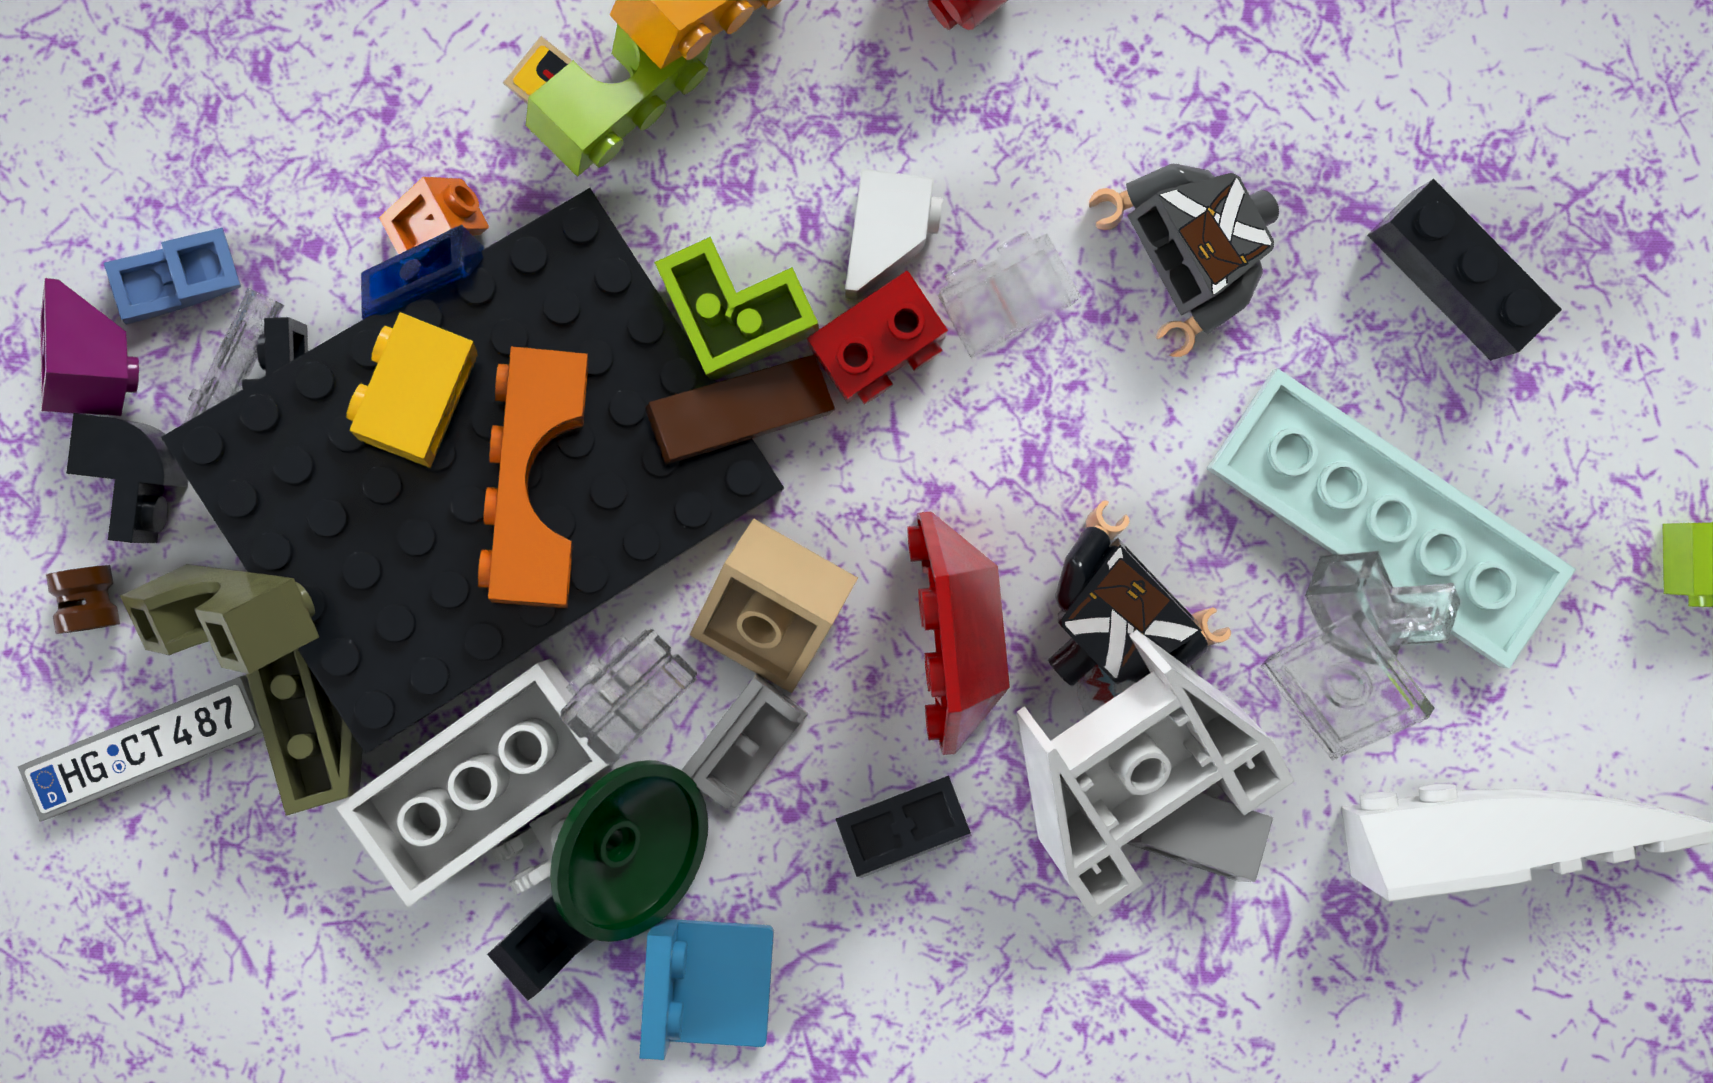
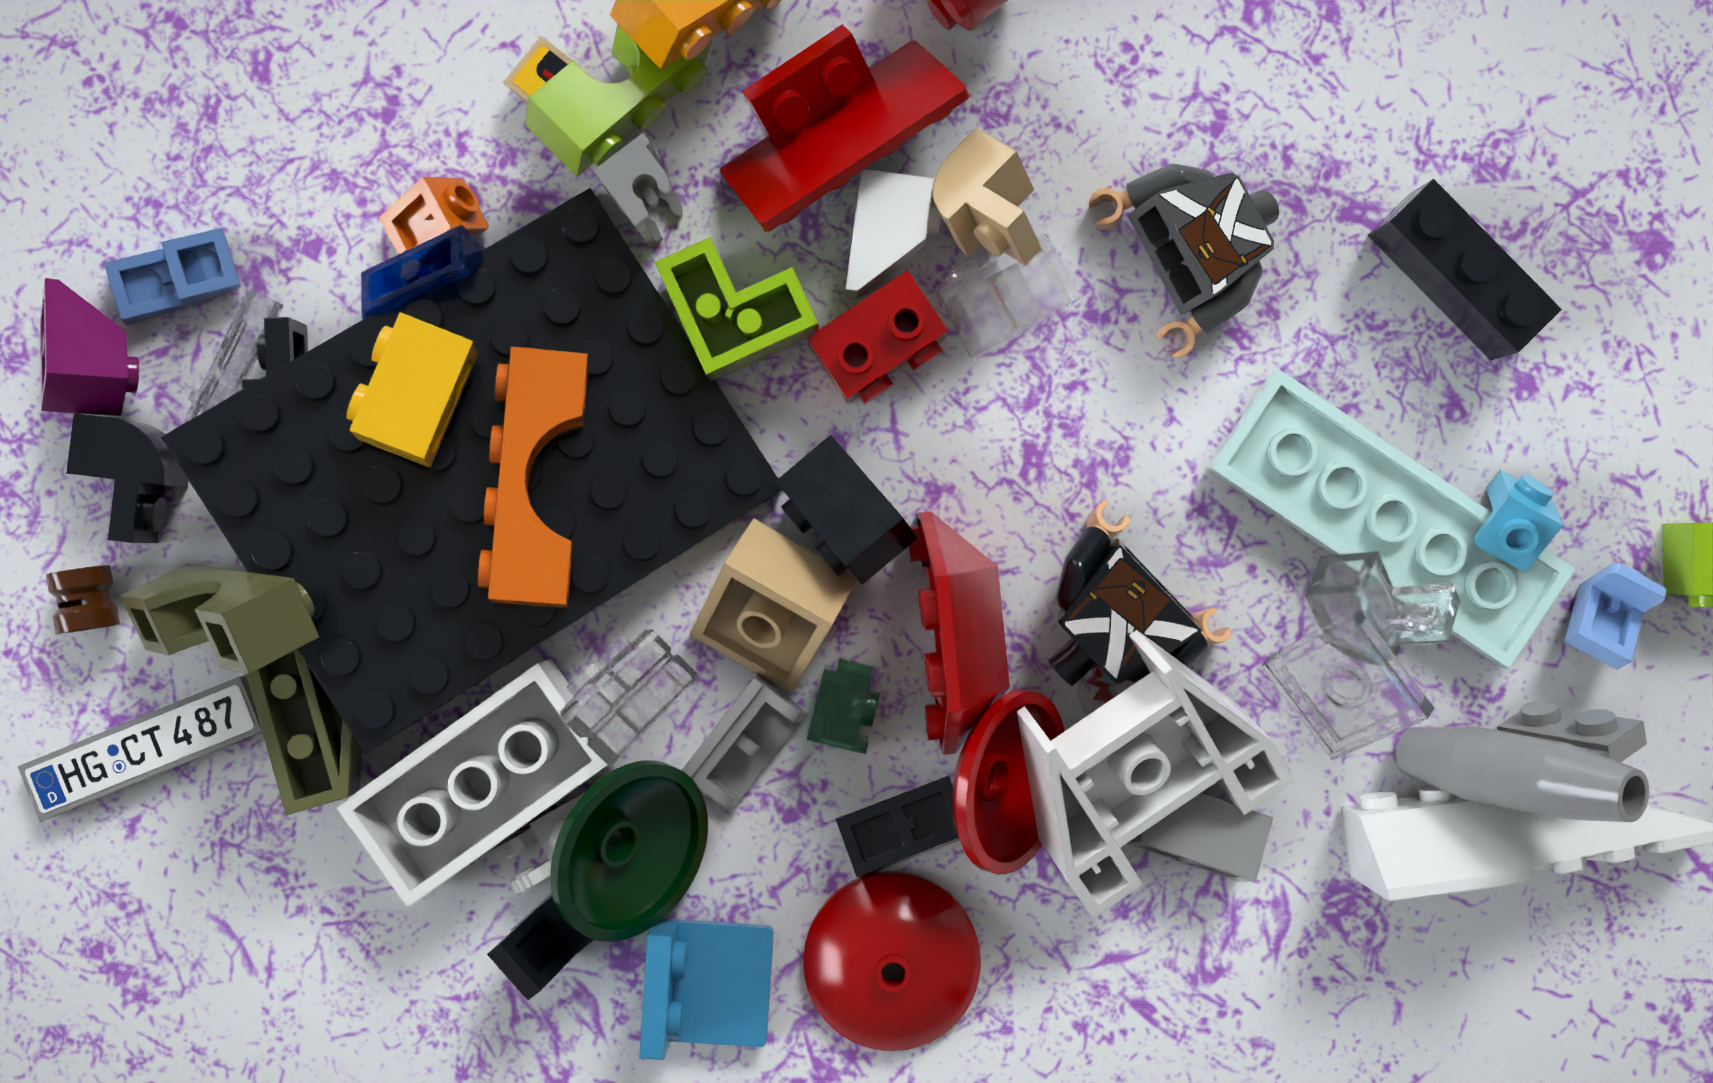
(636, 182): none -> light grey hinge
(739, 409): reddish brown tile -> none
(833, 119): none -> red bracket
(844, 705): none -> clear green brick
(846, 510): none -> black brick
(884, 922): none -> red dish
(980, 198): none -> tan brick
(992, 784): none -> red dish
(1521, 520): none -> medium azure bracket
(1536, 763): none -> light grey plate
(1611, 613): none -> light blue bracket

